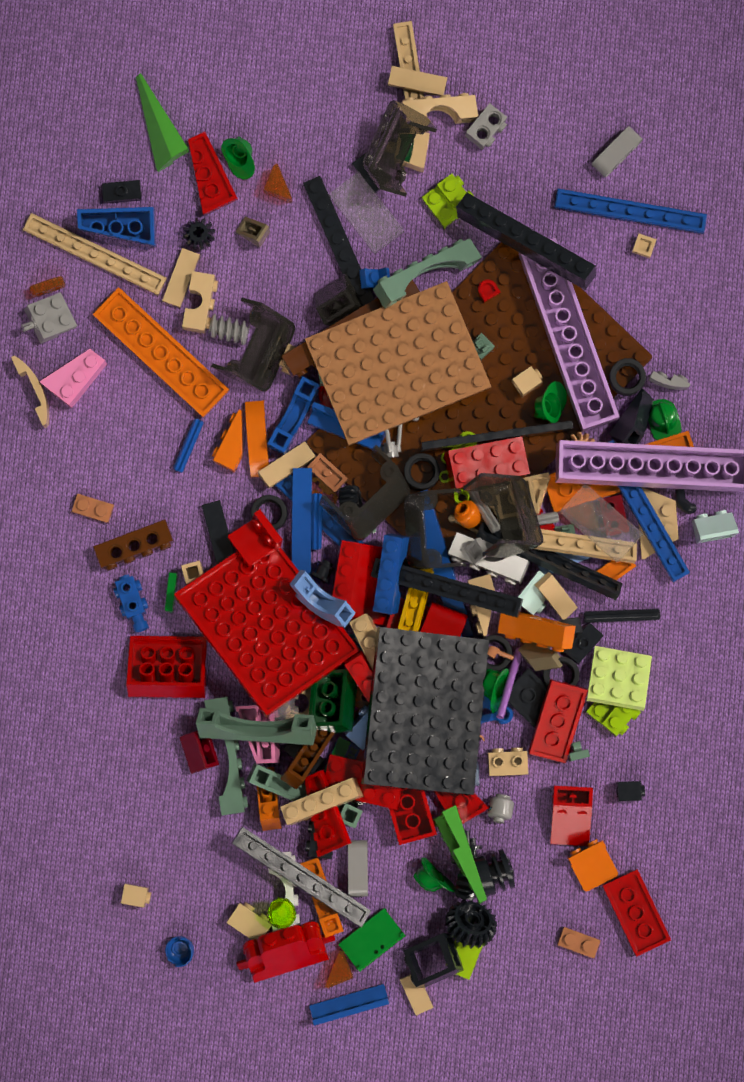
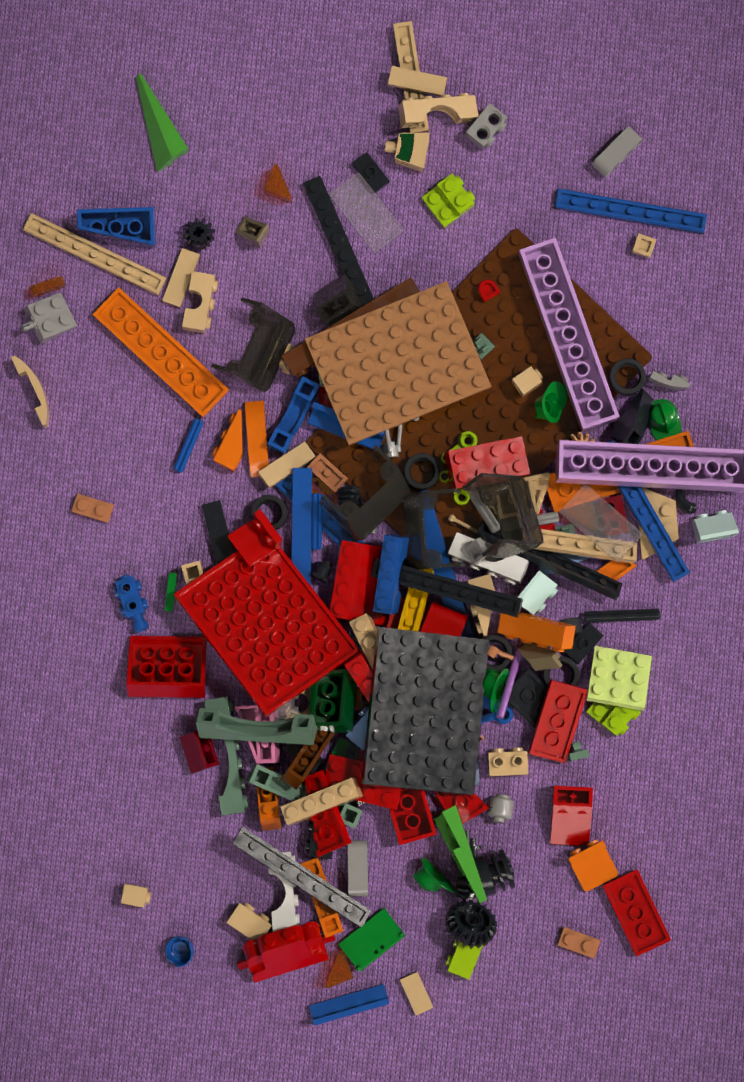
(75, 377): bright pink wedge -> none
(104, 550): reddish brown brick -> none
(121, 191): black plate -> none
(211, 178): red wing -> none
(229, 329): light grey piece -> none
(238, 156): green piece -> none
(281, 913): clear neon green hair -> none
(321, 603): medium blue arch -> none
(370, 277): blue bracket -> none
(392, 145): clear smoke windscreen -> none
(450, 955): black window -> none
(460, 256): sand green arch -> none
(467, 514): orange head -> none
(495, 436): black tile -> none
(526, 241): black brick -> none
(556, 596): tan tile -> none
(630, 791): black brick -> none

